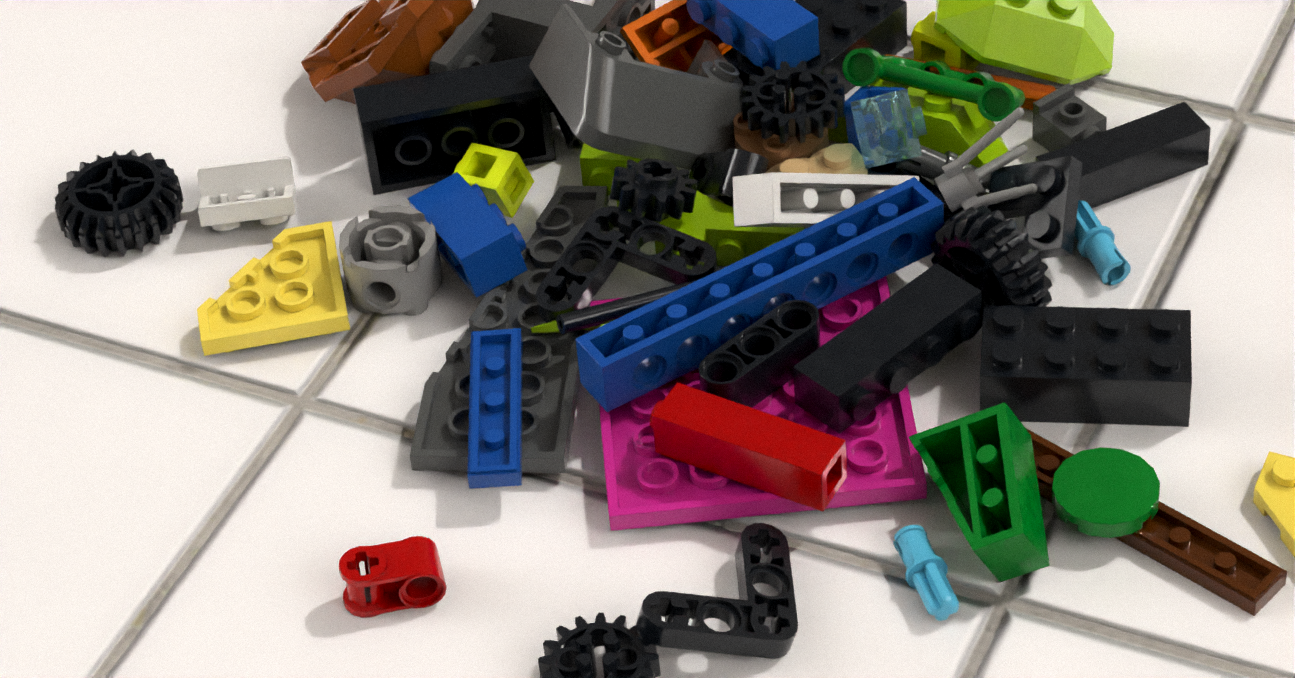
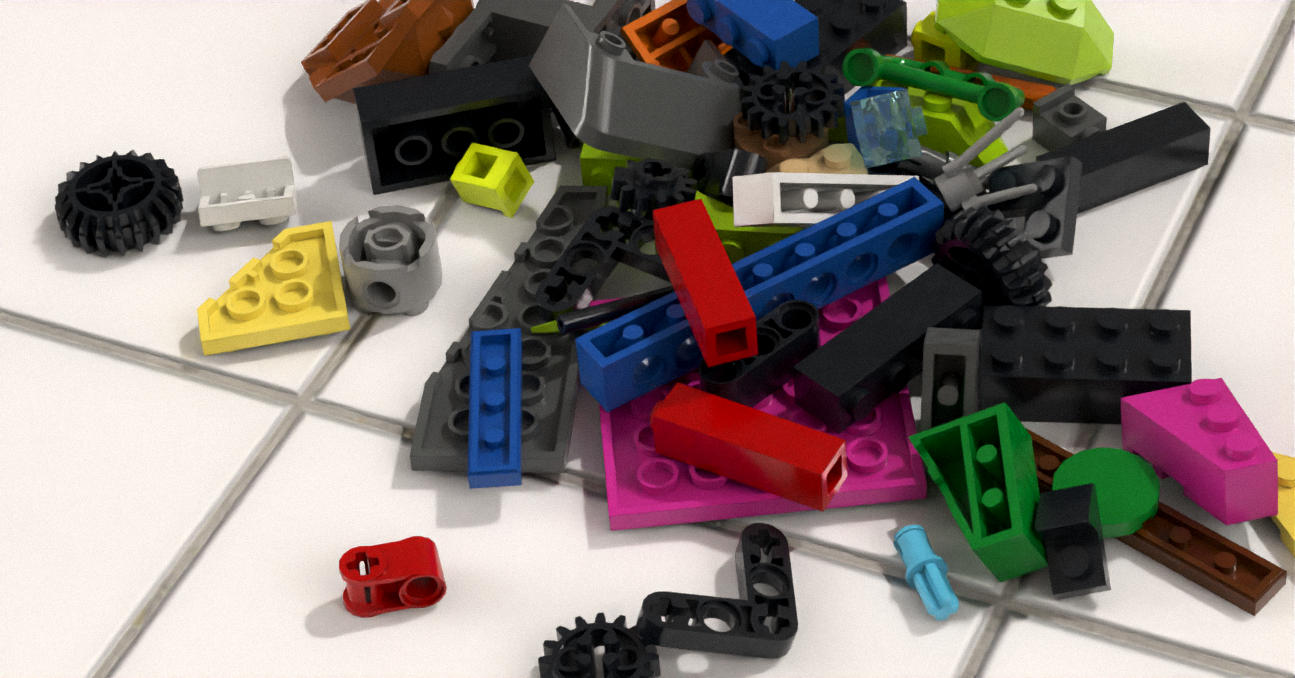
(471, 234): blue brick -> none
(705, 283): none -> red brick
(949, 375): none -> dark grey brick
(1073, 541): none -> black slope
(1098, 245): medium azure axle -> none
(1206, 446): none -> dark pink wedge

